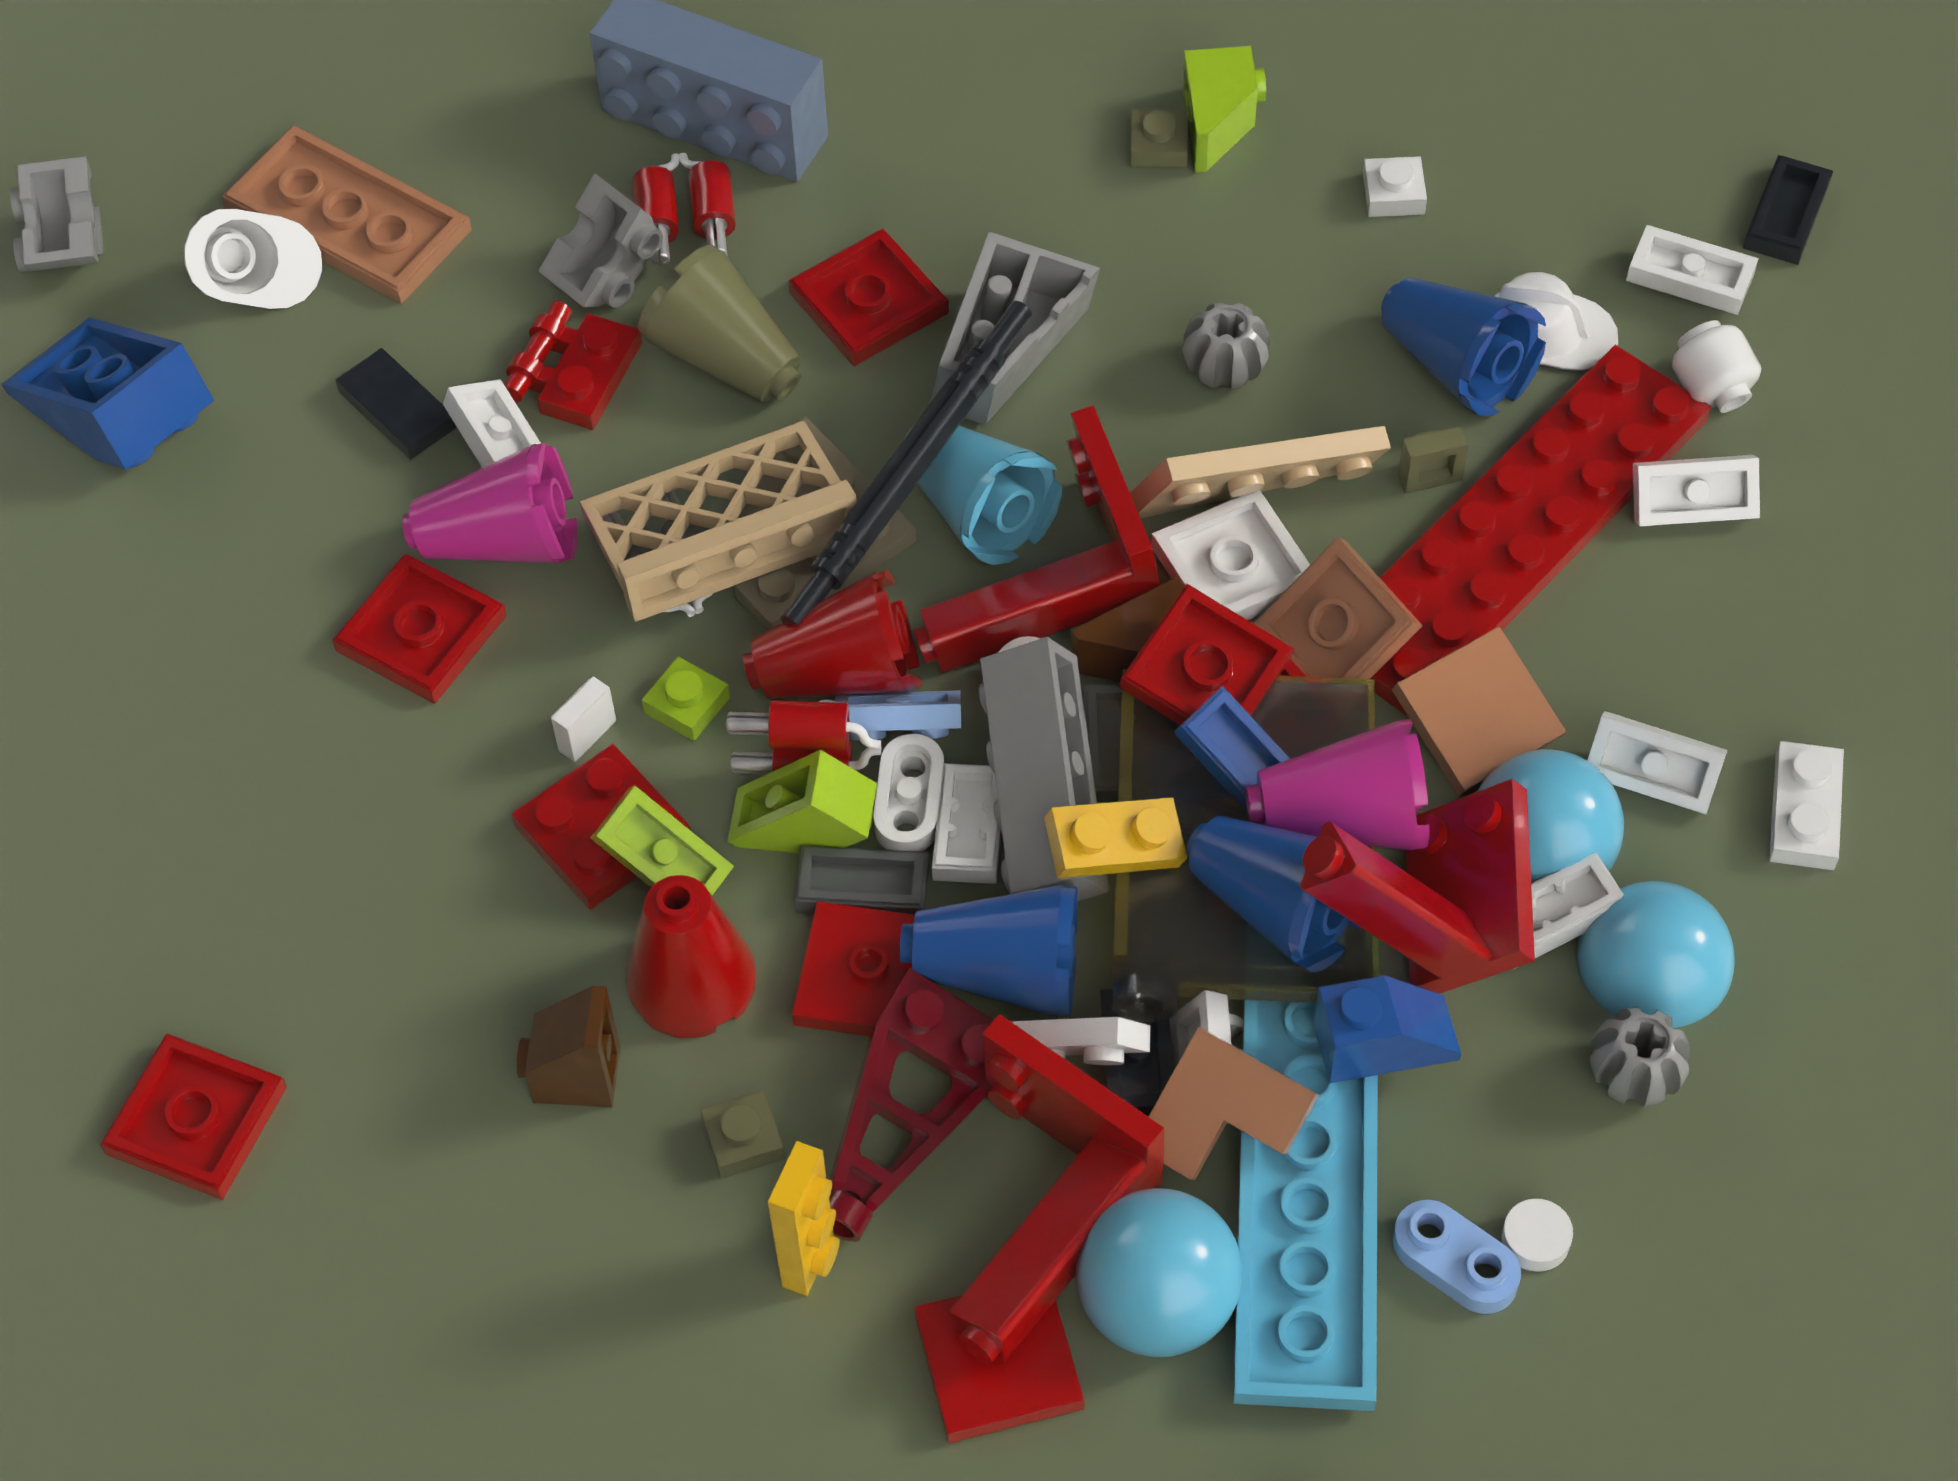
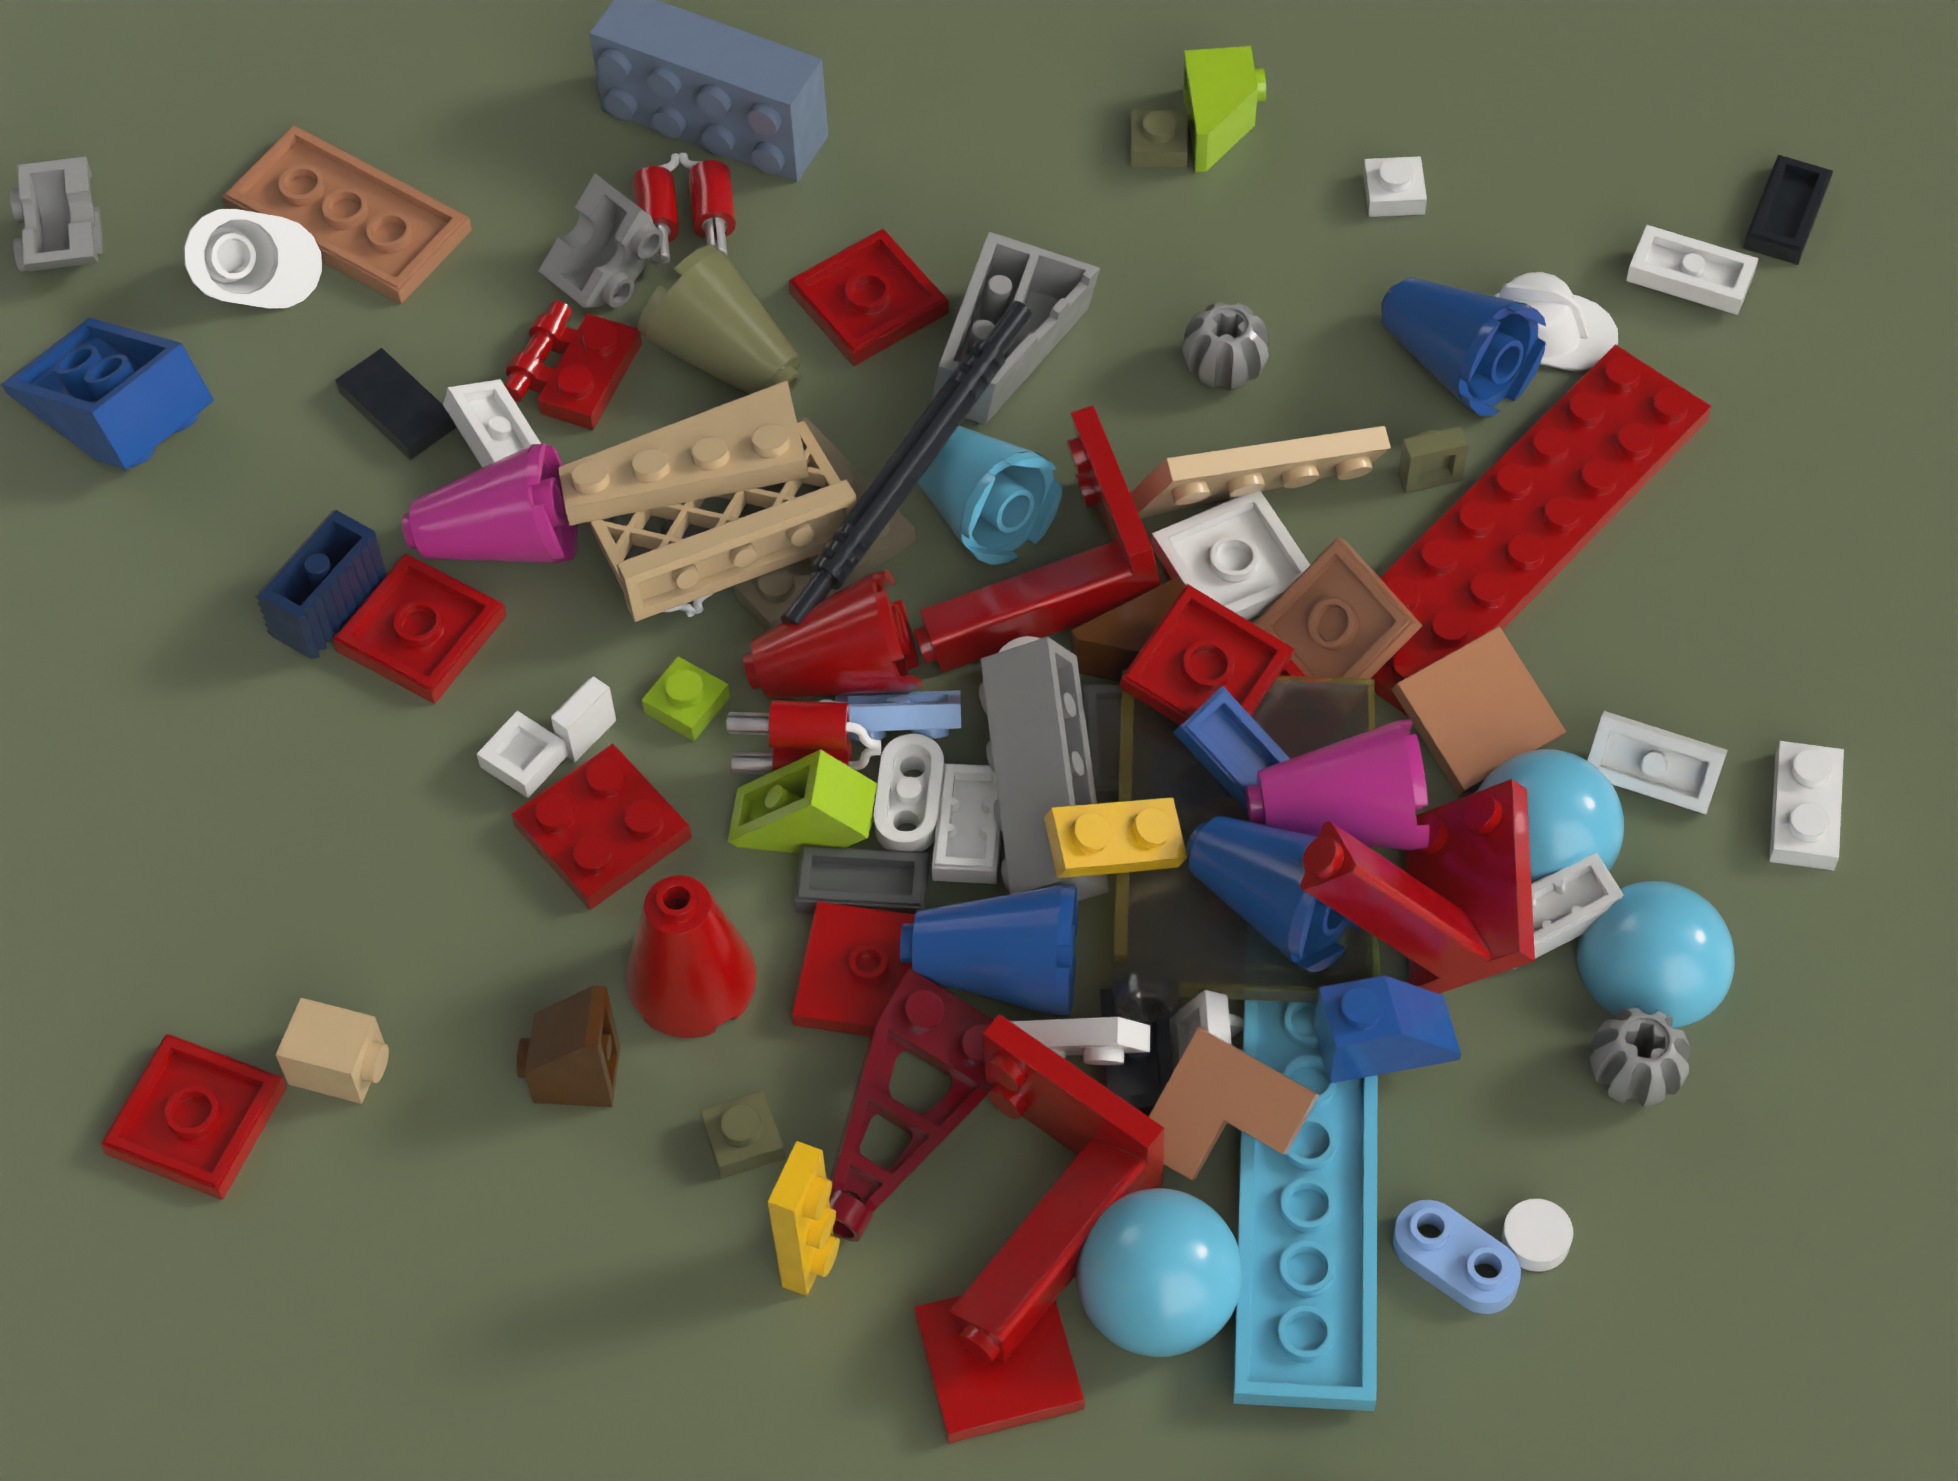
(322, 584): none -> dark blue brick
(332, 1051): none -> tan brick
(522, 754): none -> white plate
(657, 844): lime plate -> none
(701, 457): none -> tan wing
(1696, 490): white plate -> none
(1716, 365): white head -> none

